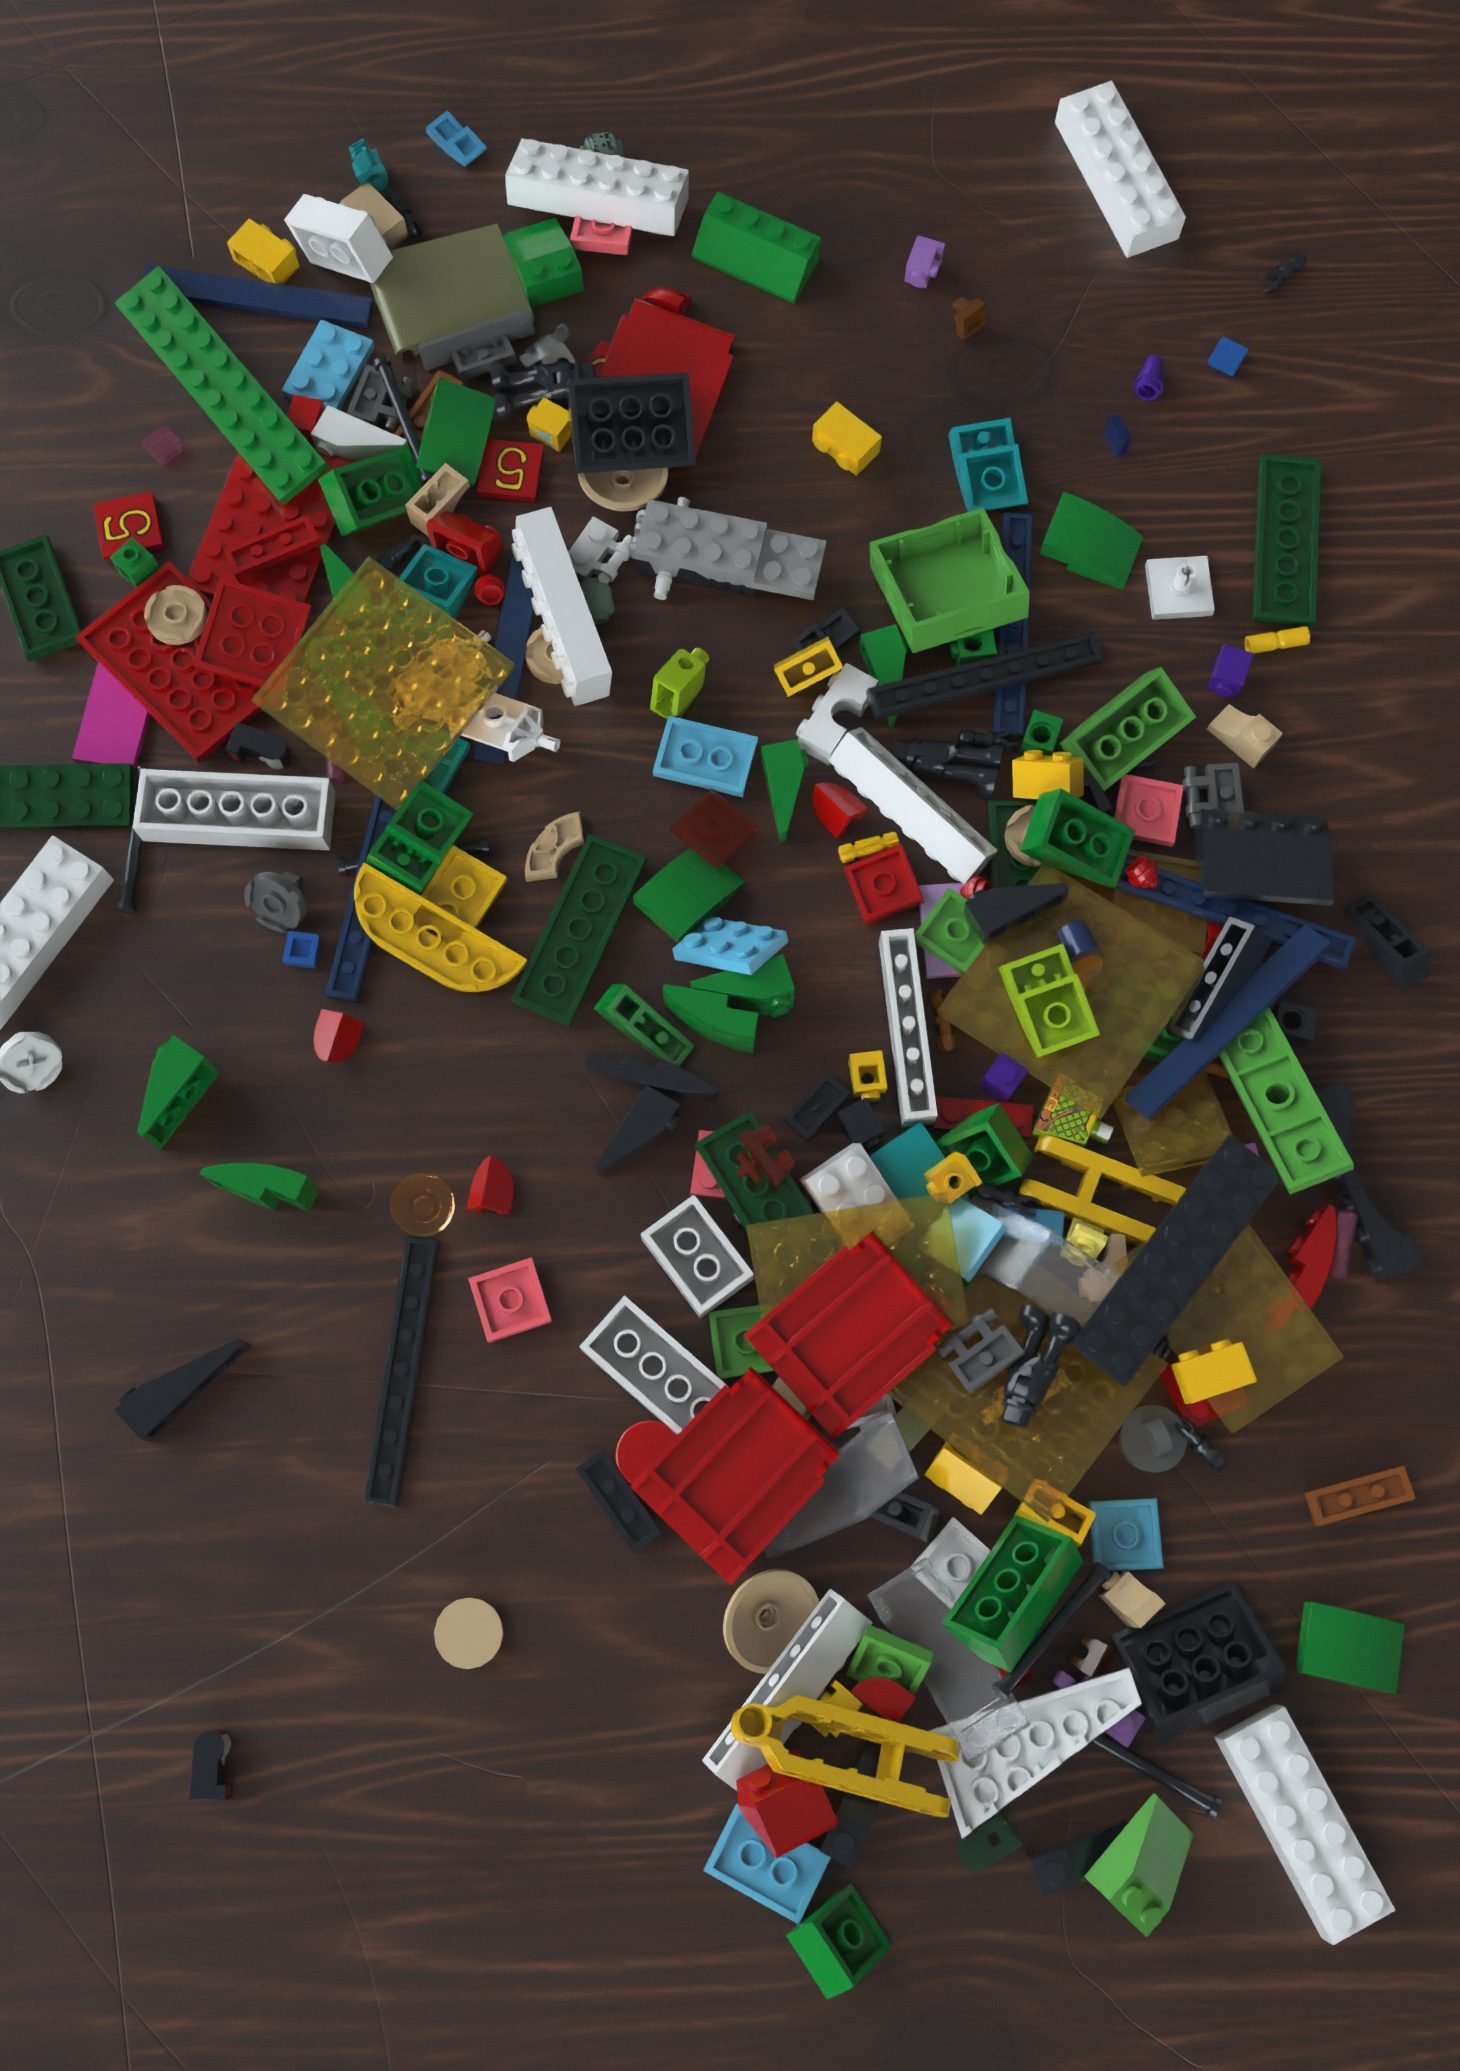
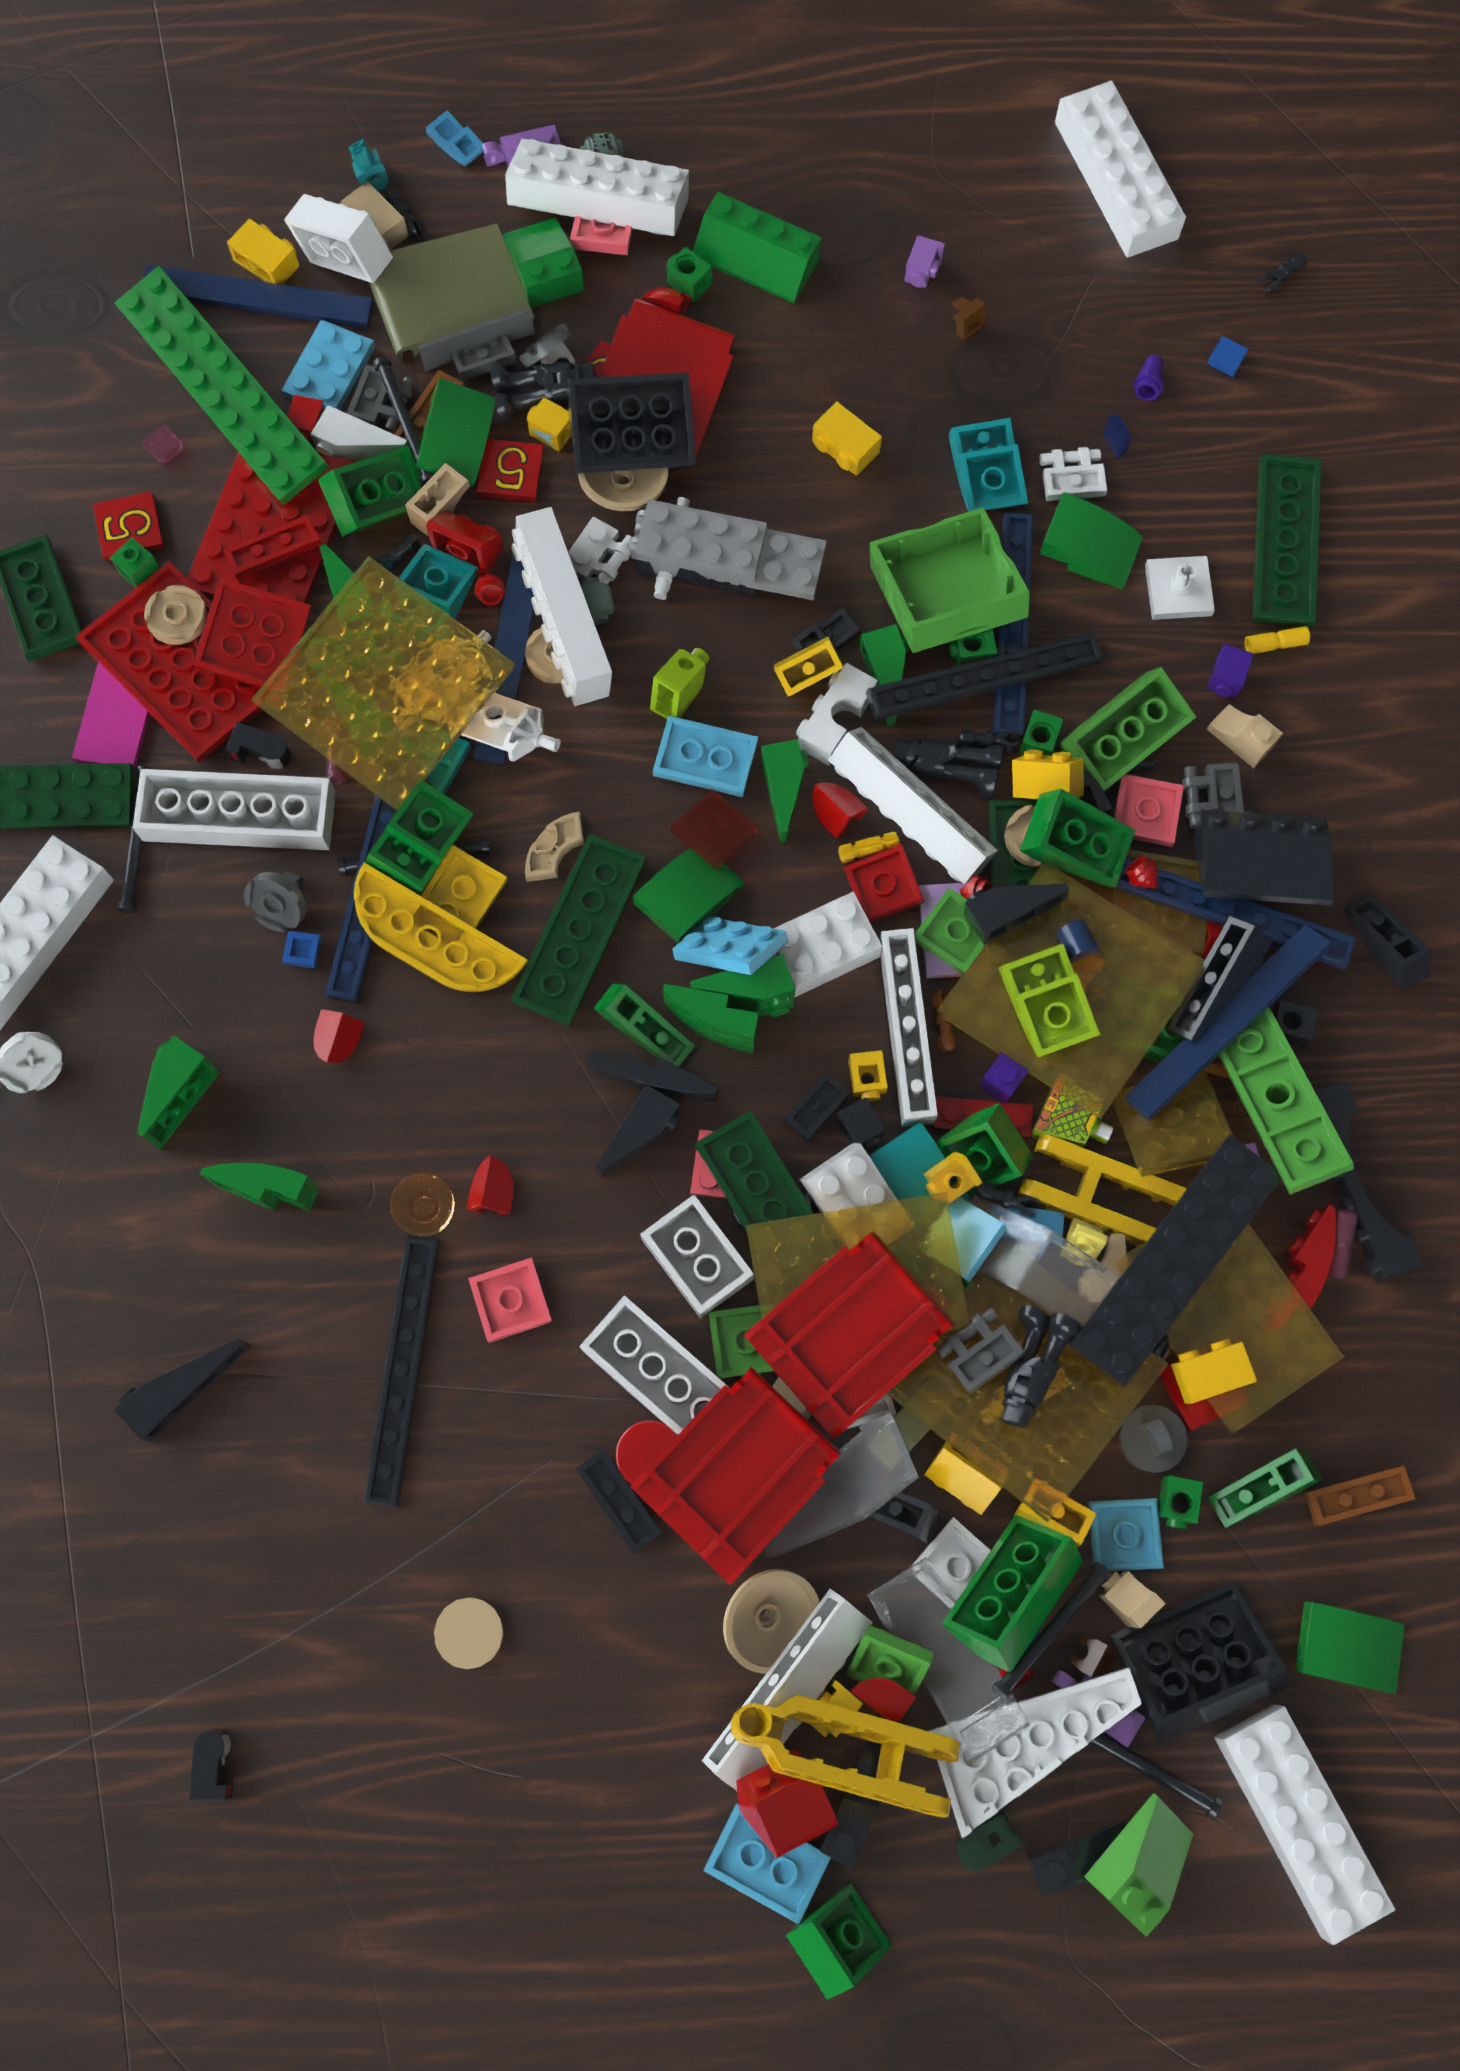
(508, 145): none -> medium lavender plate
(699, 274): none -> green brick
(774, 1168): clear red hips -> none
(828, 943): none -> white brick
(1080, 480): none -> white plate
(1190, 1490): none -> green brick
(1201, 1444): black piece -> none
(1265, 1487): none -> green slope

